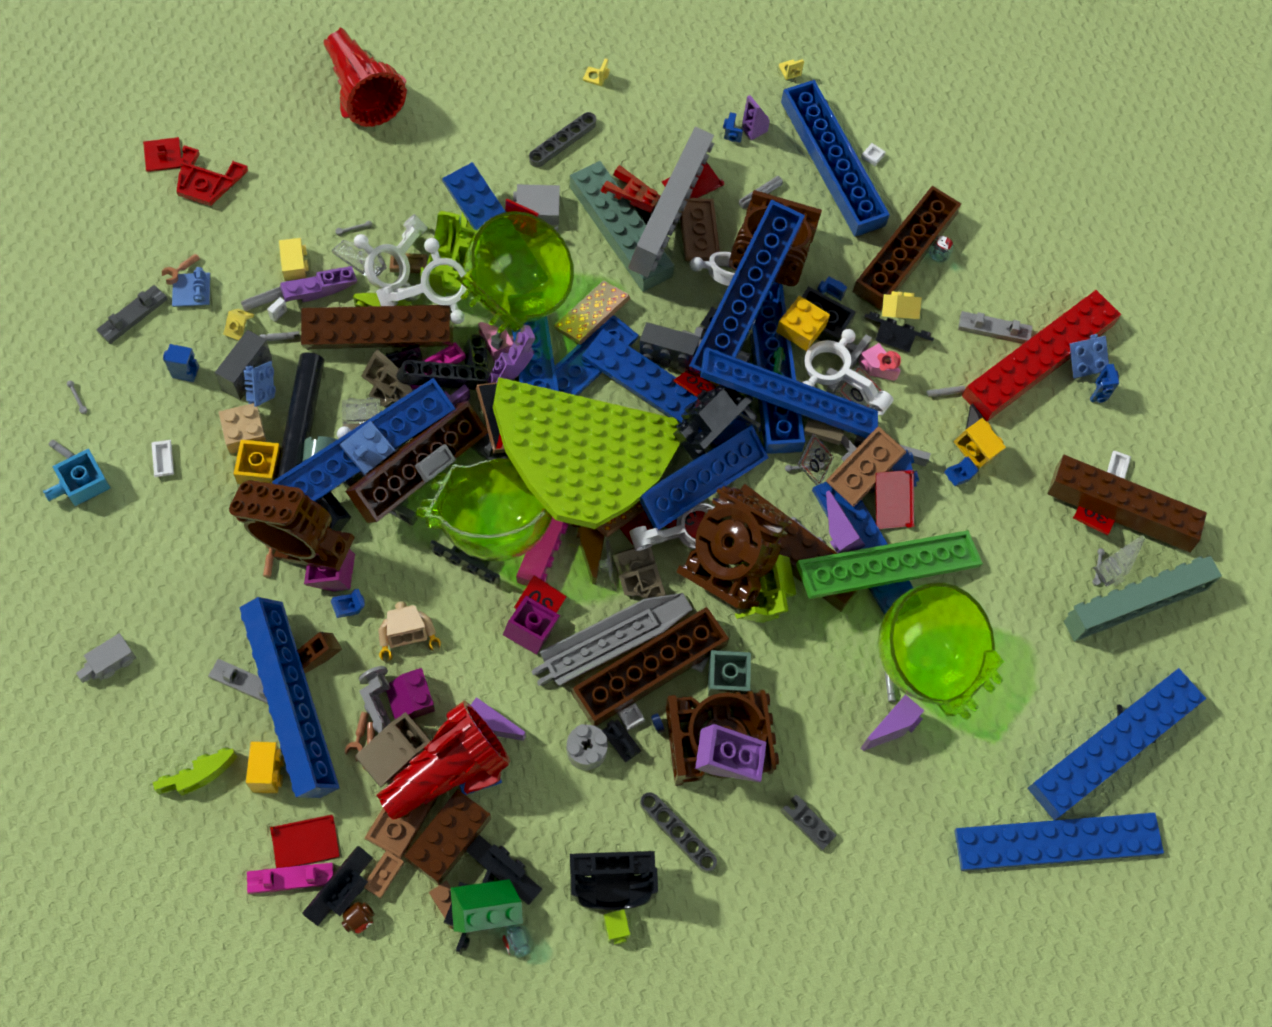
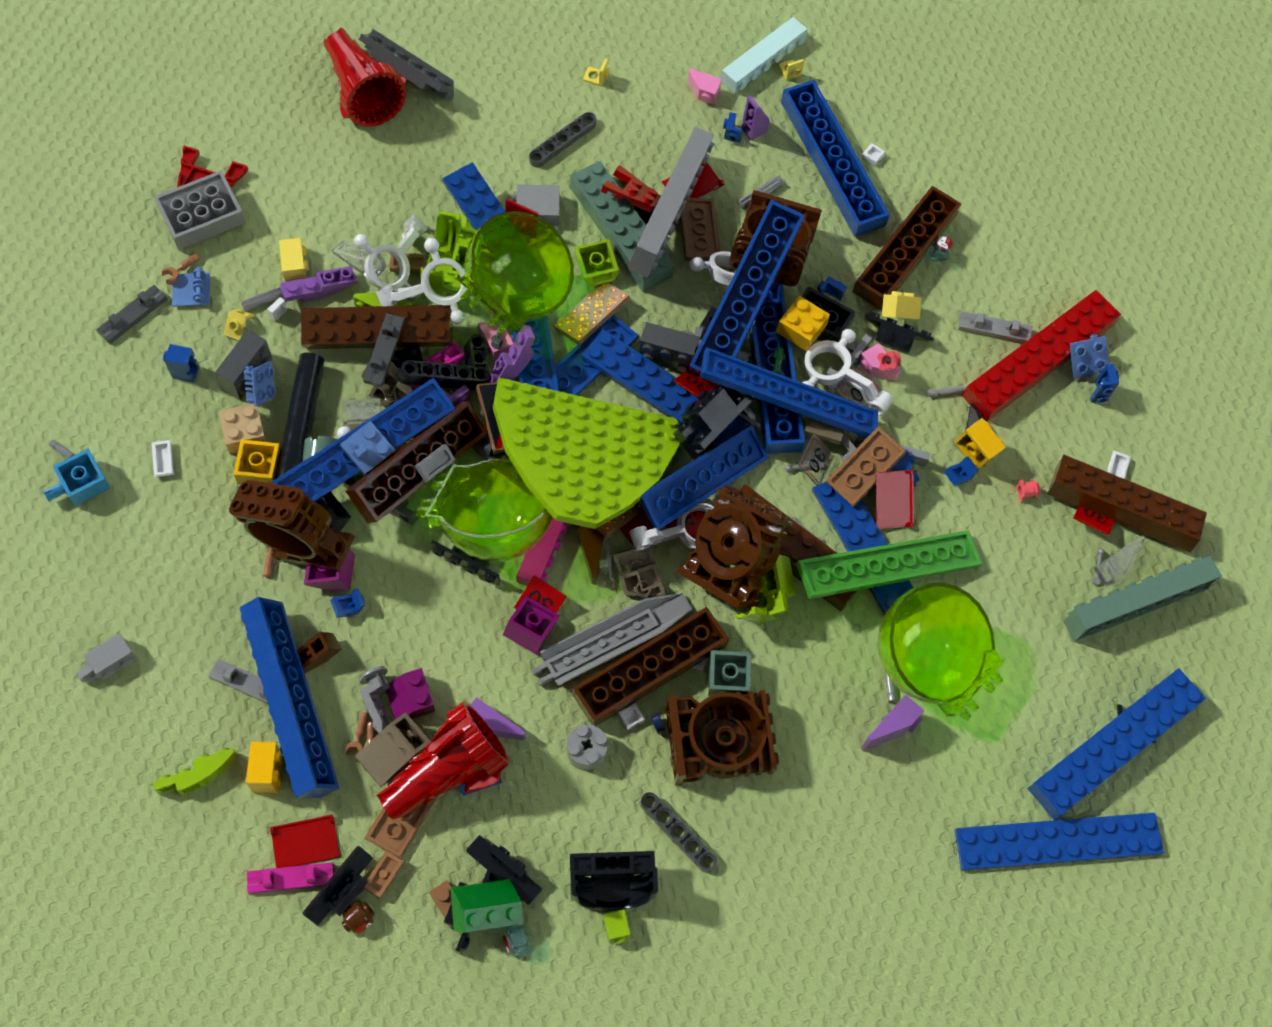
(83, 410): light grey hinge -> none
(162, 154): red piece -> none
(200, 210): none -> light grey slope
(280, 336): light grey wheel -> none
(339, 231): light grey hinge -> none
(384, 350): none -> dark grey hinge
(404, 627): tan torso -> none
(408, 64): none -> dark grey slope
(448, 837): reddish brown brick -> none
(597, 262): none -> lime slope
(621, 740): black hinge -> none
(704, 86): none -> bright pink slope
(730, 754): medium lavender slope -> none
(763, 55): none -> light aqua brick
(809, 823): dark grey plate -> none
(840, 528): medium lavender slope -> none
(1028, 489): none -> coral brick

